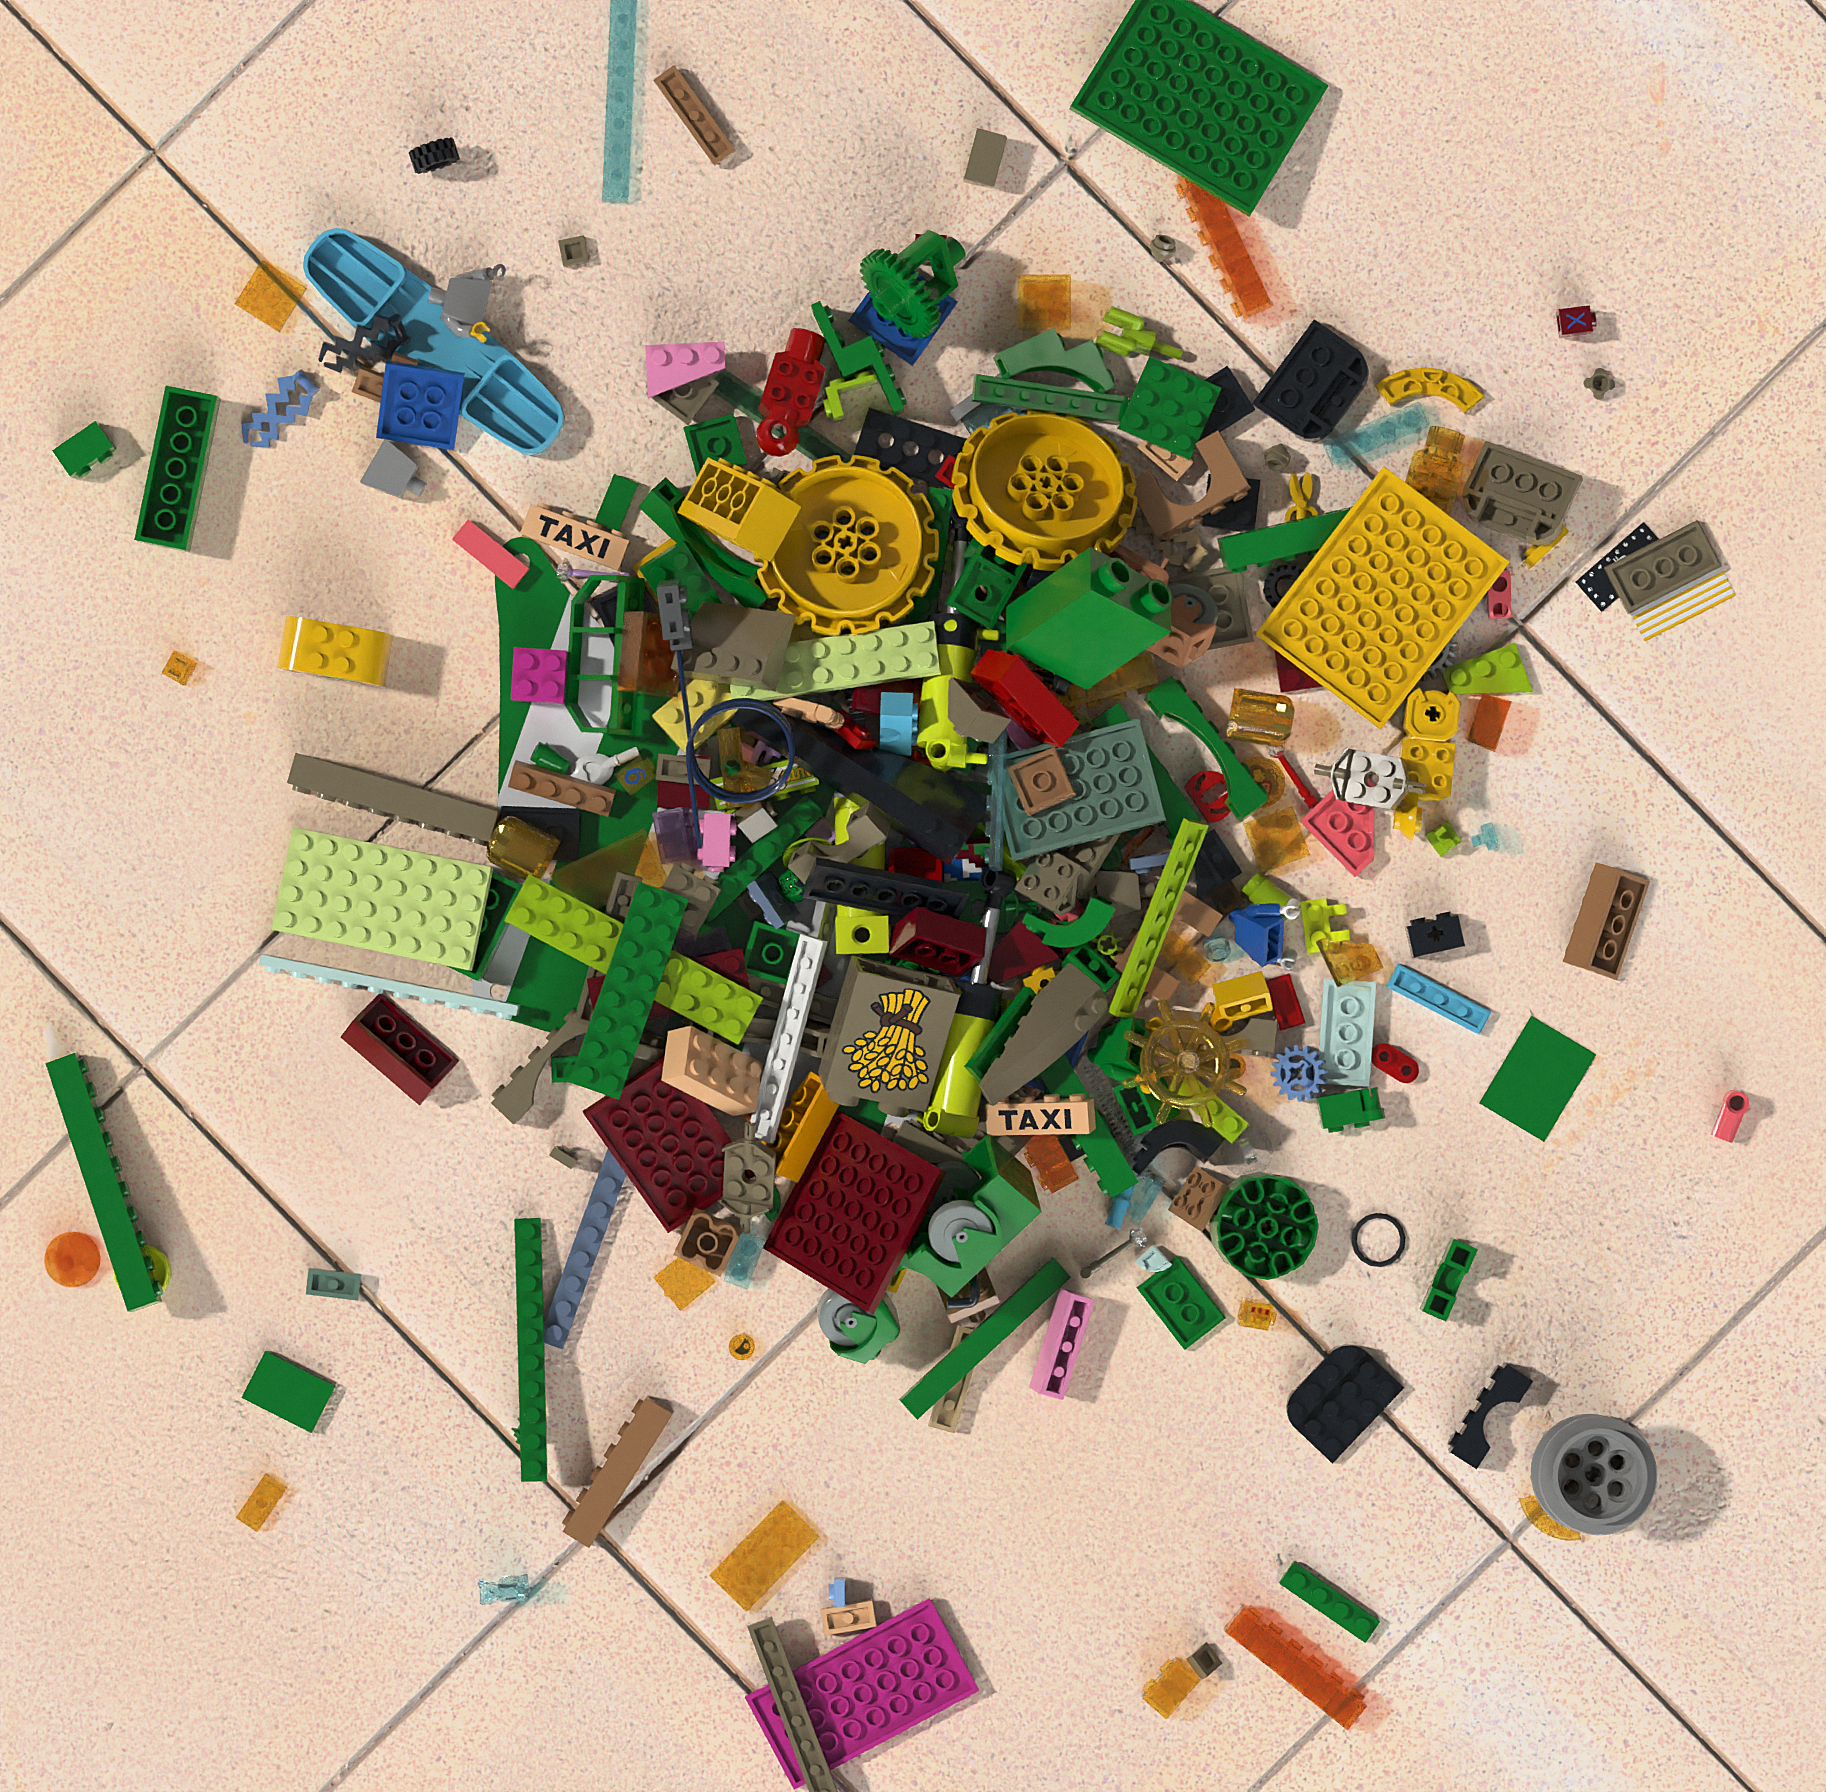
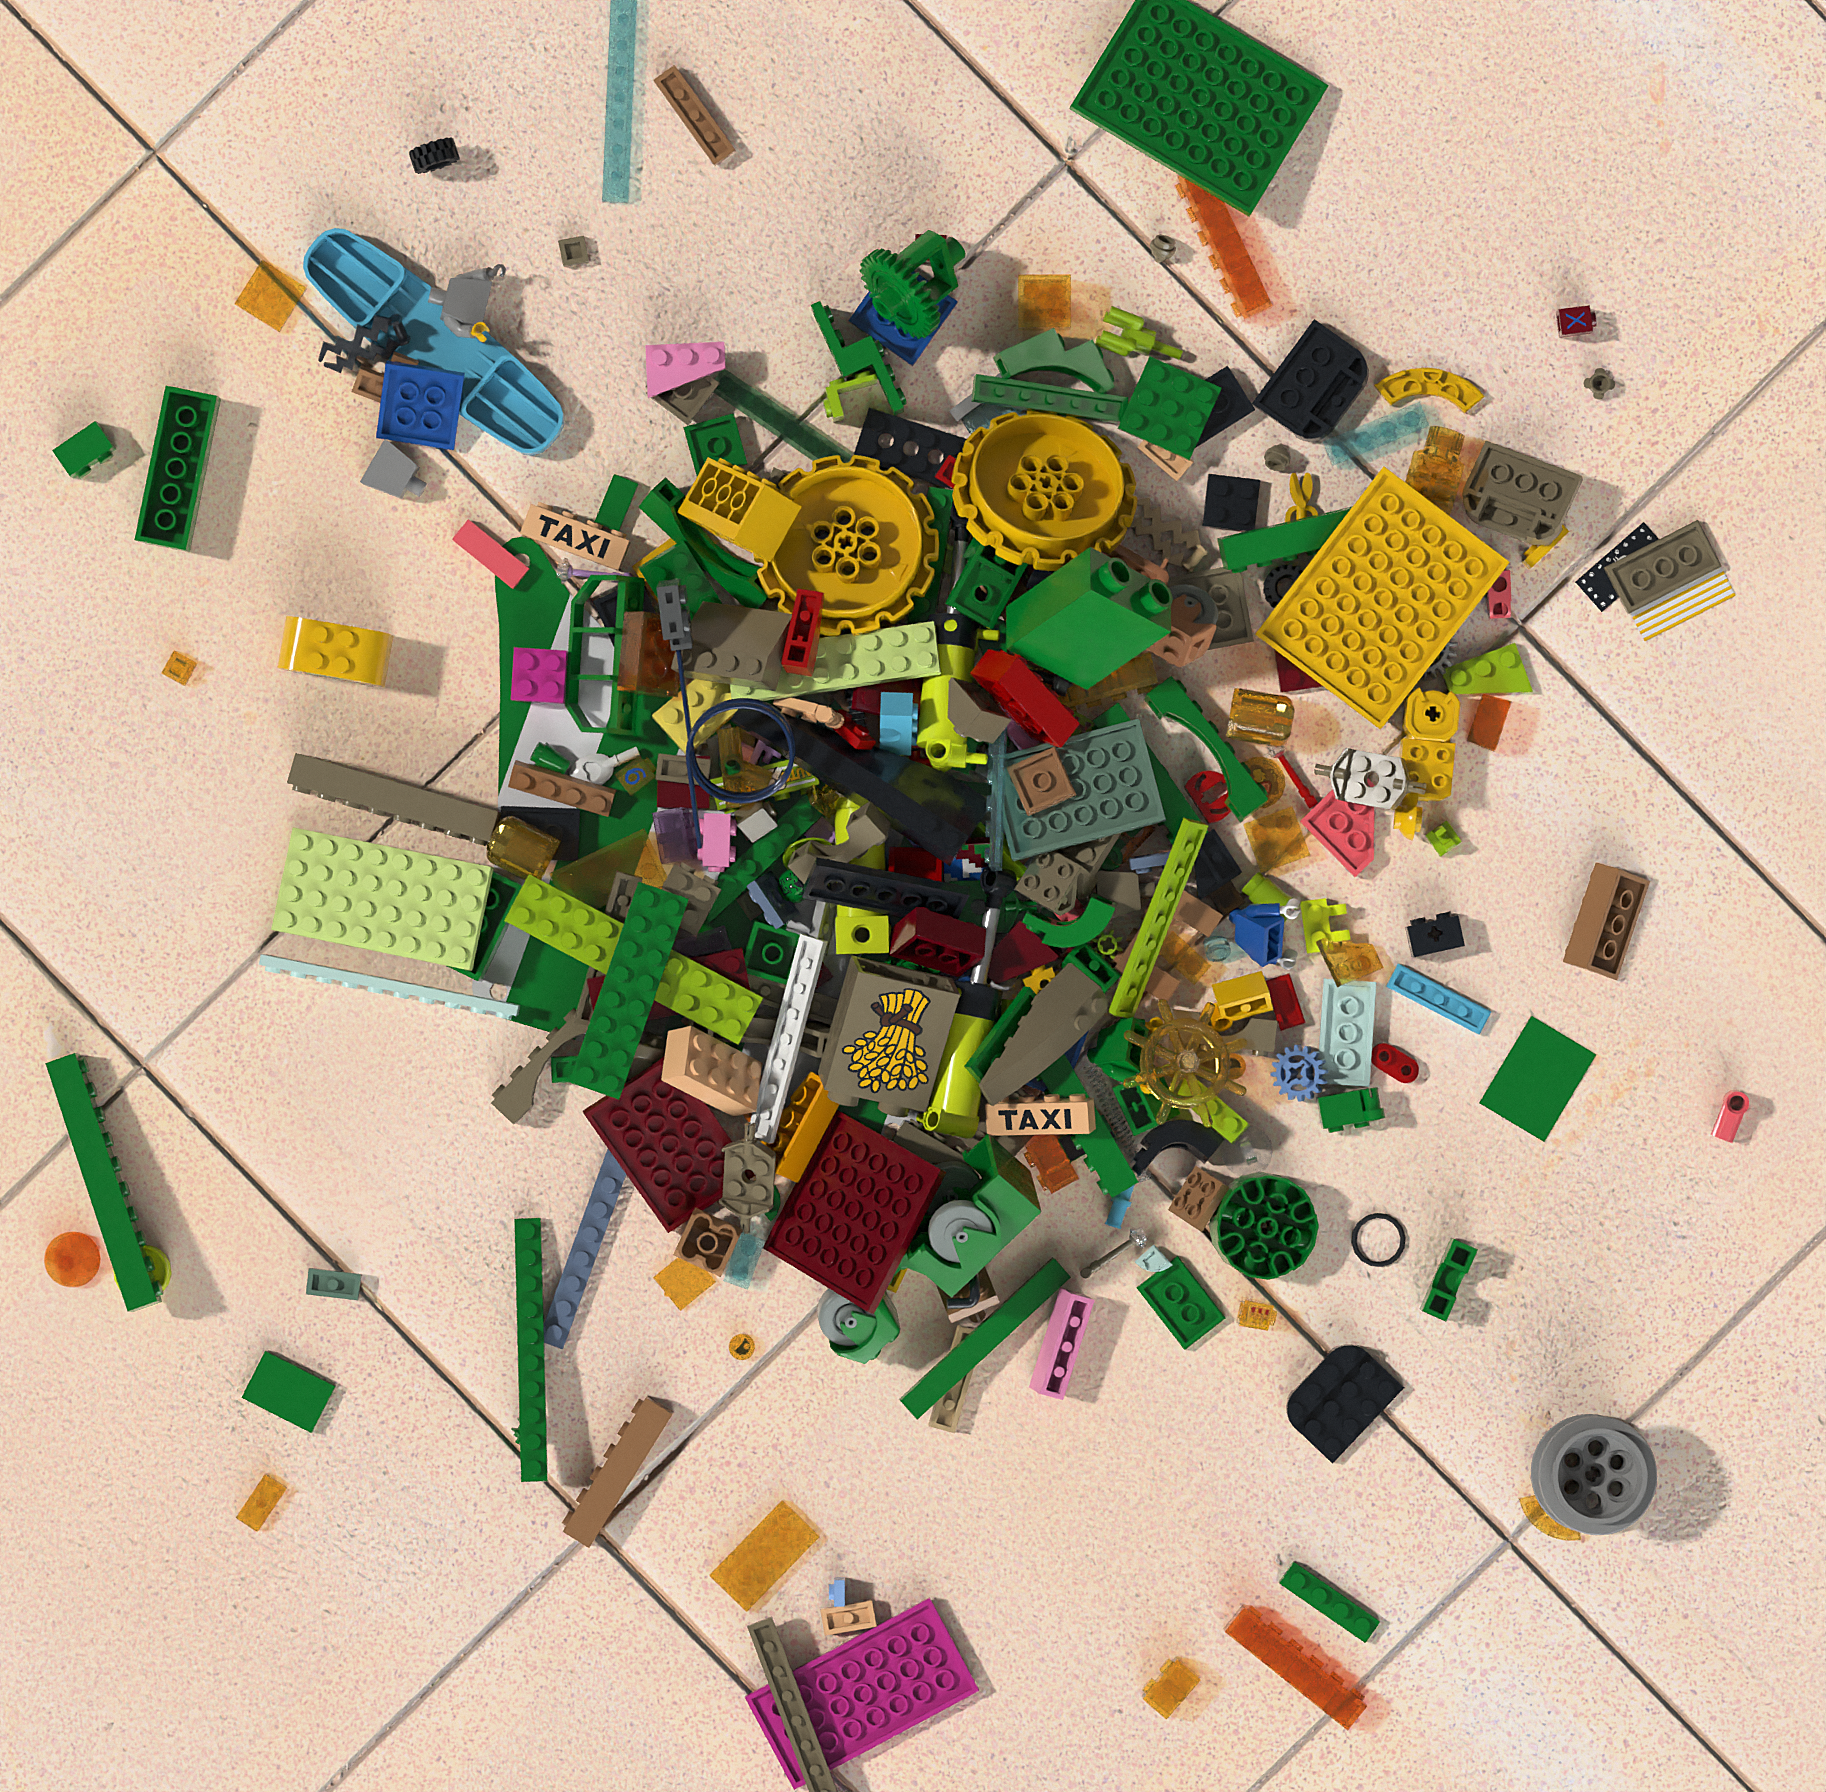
(272, 417): medium blue piece -> none
(399, 1048): dark red slope -> none
(505, 1589): clear light blue animal -> none
(564, 1155): dark tan plate -> none
(791, 391): red brick -> none
(803, 633): none -> red slope
(823, 799): none -> clear yellow tile
(985, 158): dark tan panel -> none
(1151, 1190): clear light blue plate -> none
(1204, 1661): dark tan plate -> none
(1226, 484): medium nougat arch -> none
(1487, 836): clear light blue tile -> none
(1506, 1386): black arch -> none

